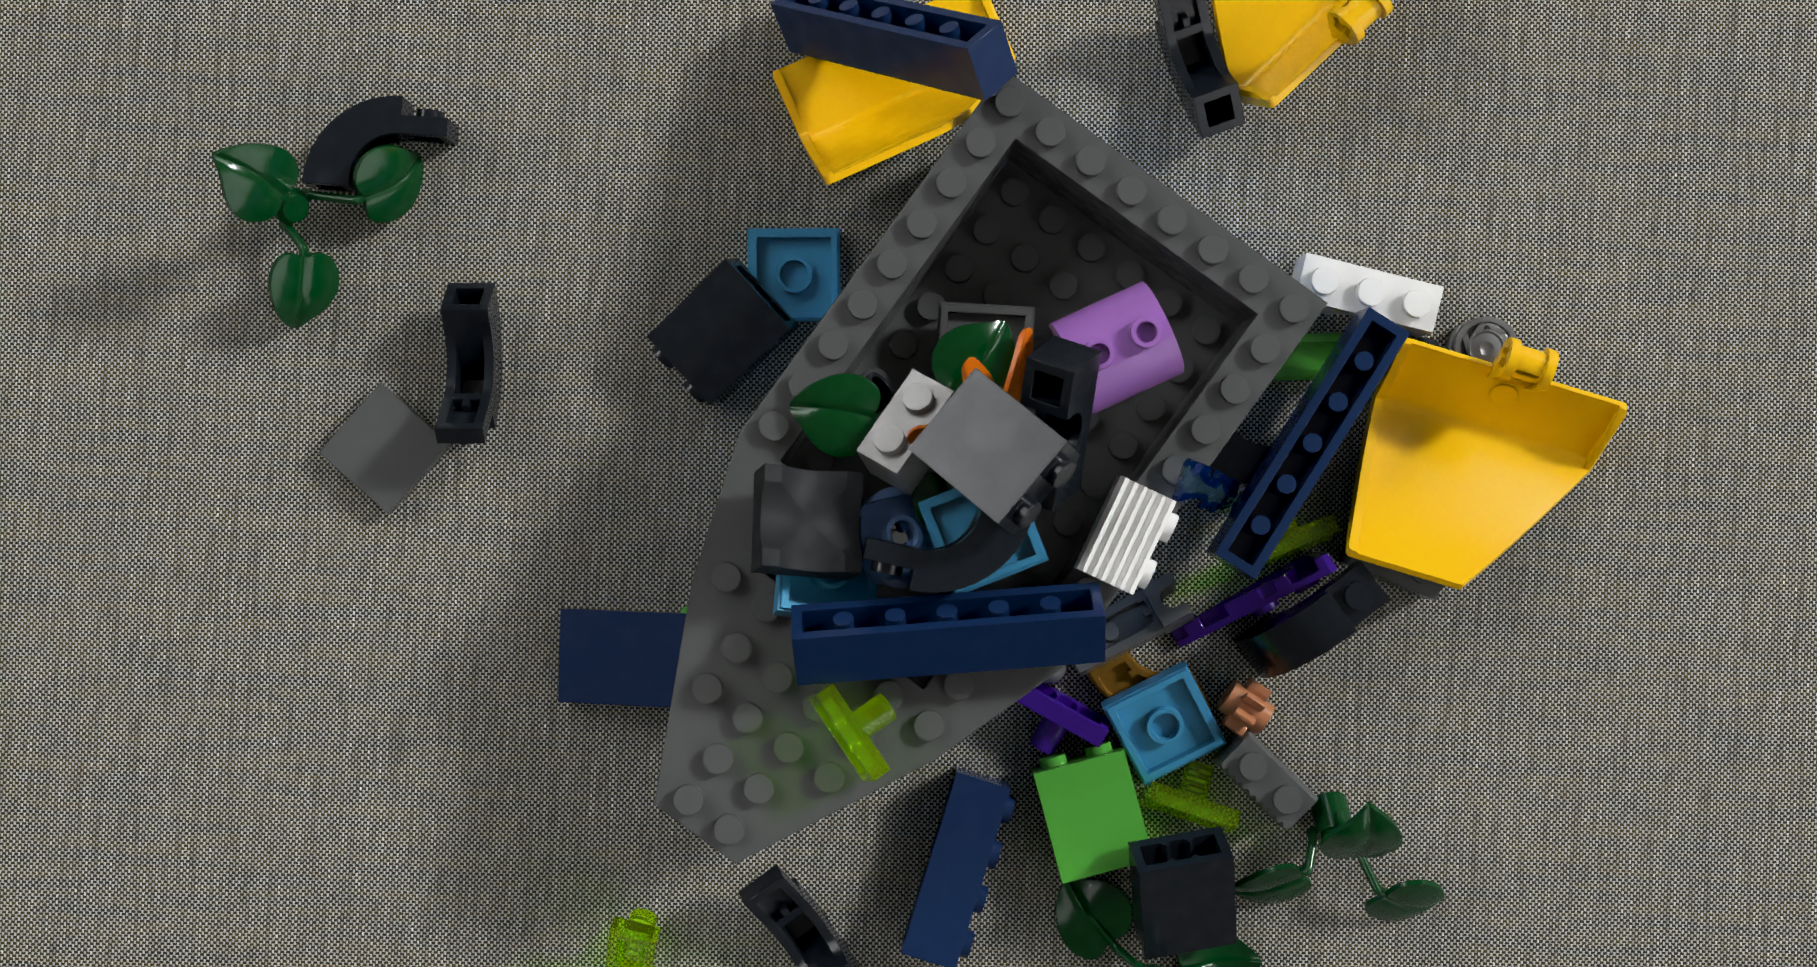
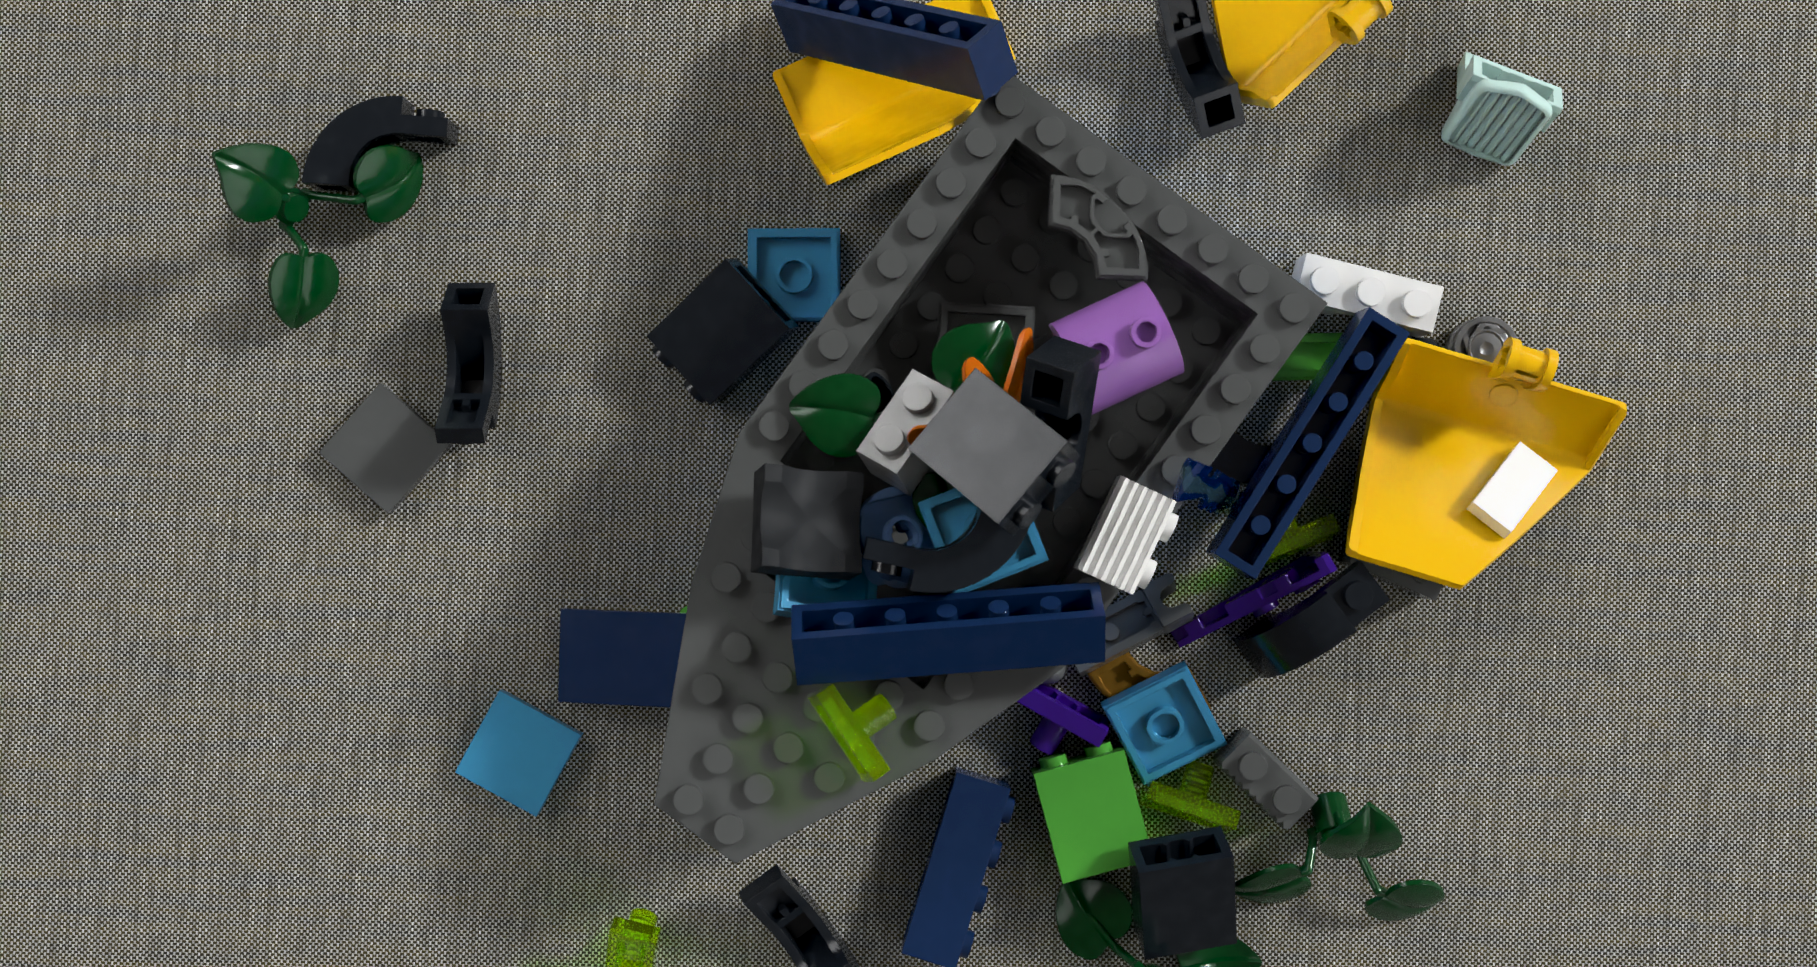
(519, 752): none -> dark azure tile
(1100, 226): none -> dark grey tile
(1245, 707): nougat gear -> none
(1498, 110): none -> light aqua piece
(1512, 490): none -> white tile

